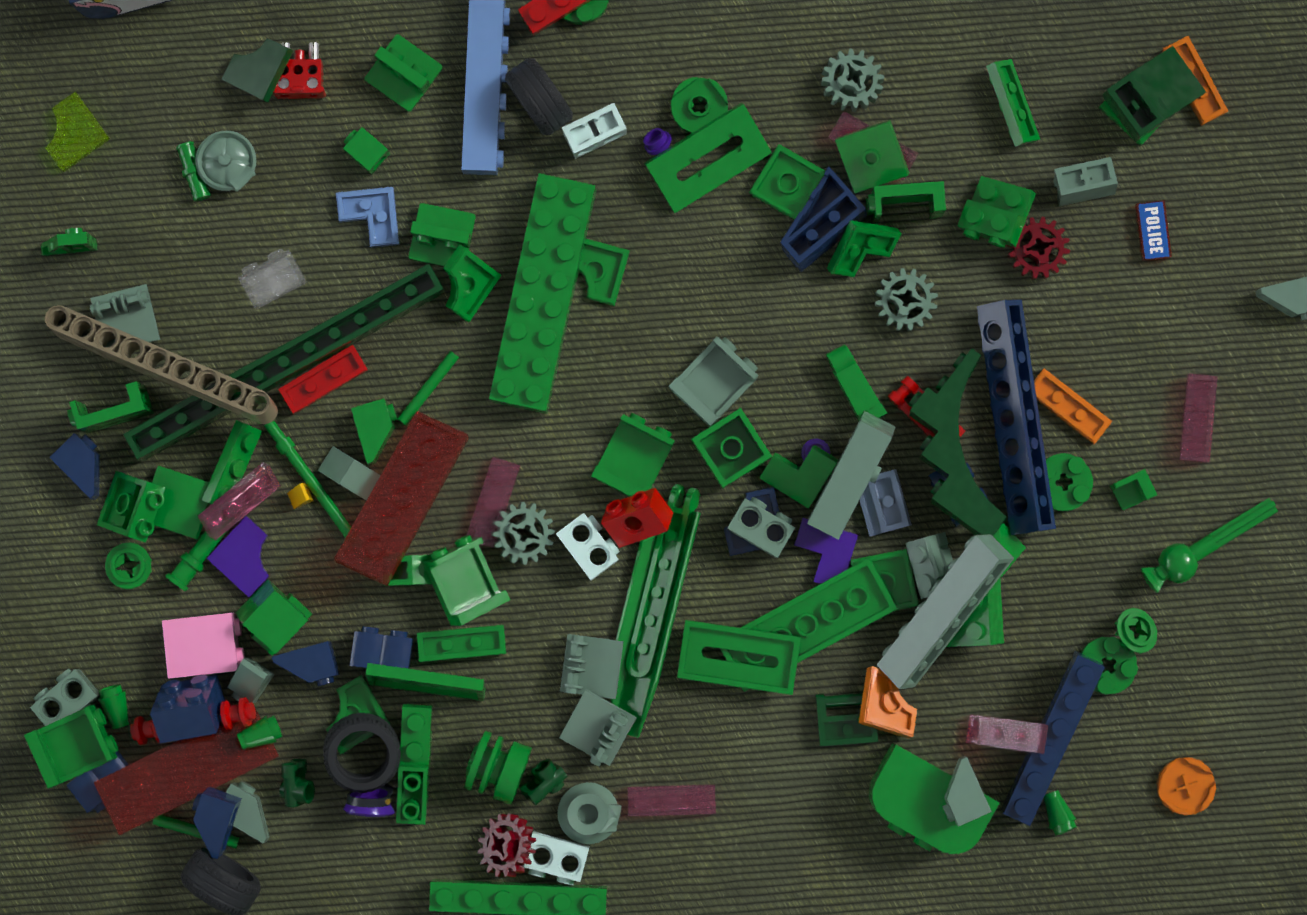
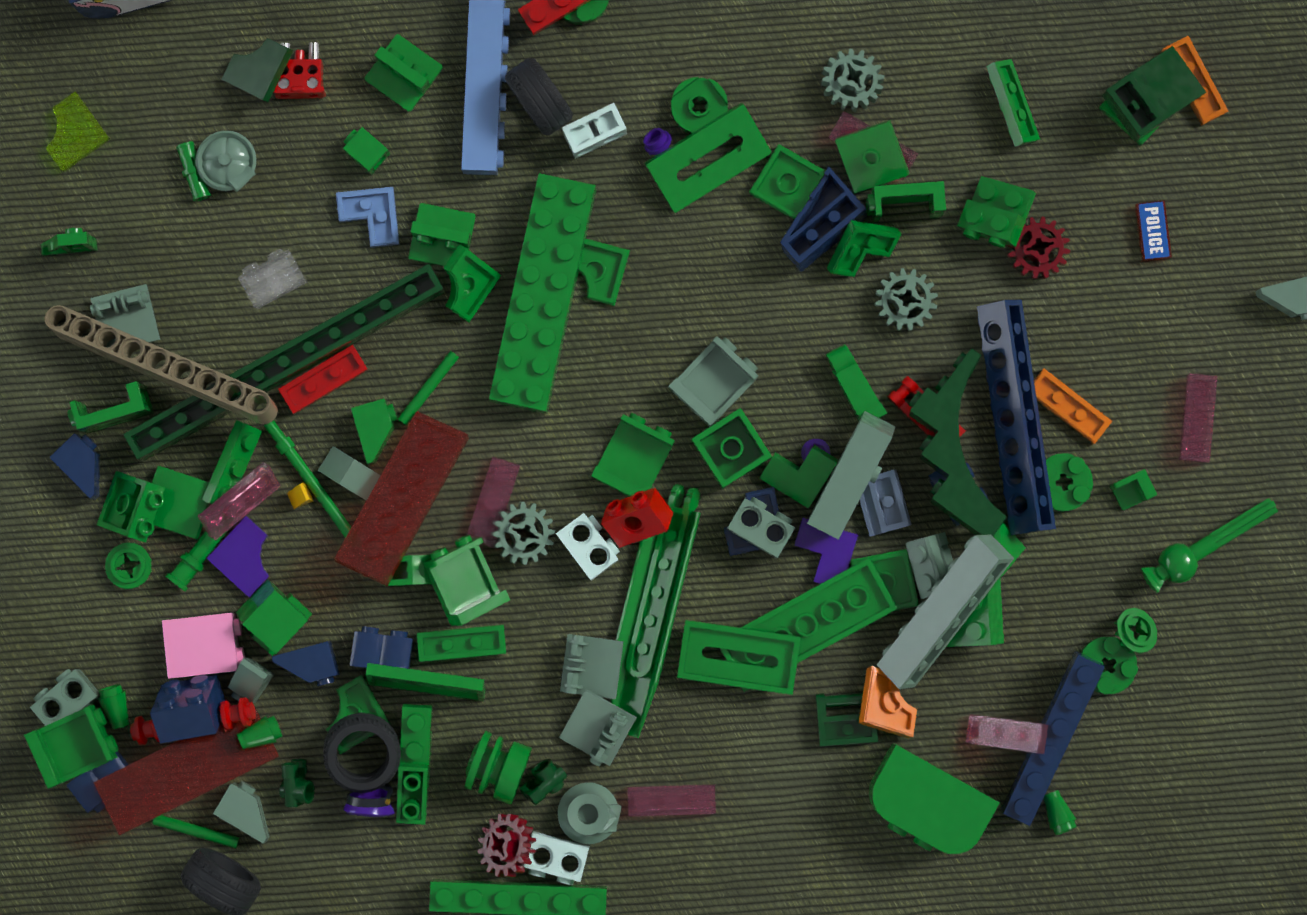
(215, 818): dark blue slope -> none
(964, 795): sand green slope -> none
(1085, 181): sand green hinge -> none
(1186, 786): orange tile -> none

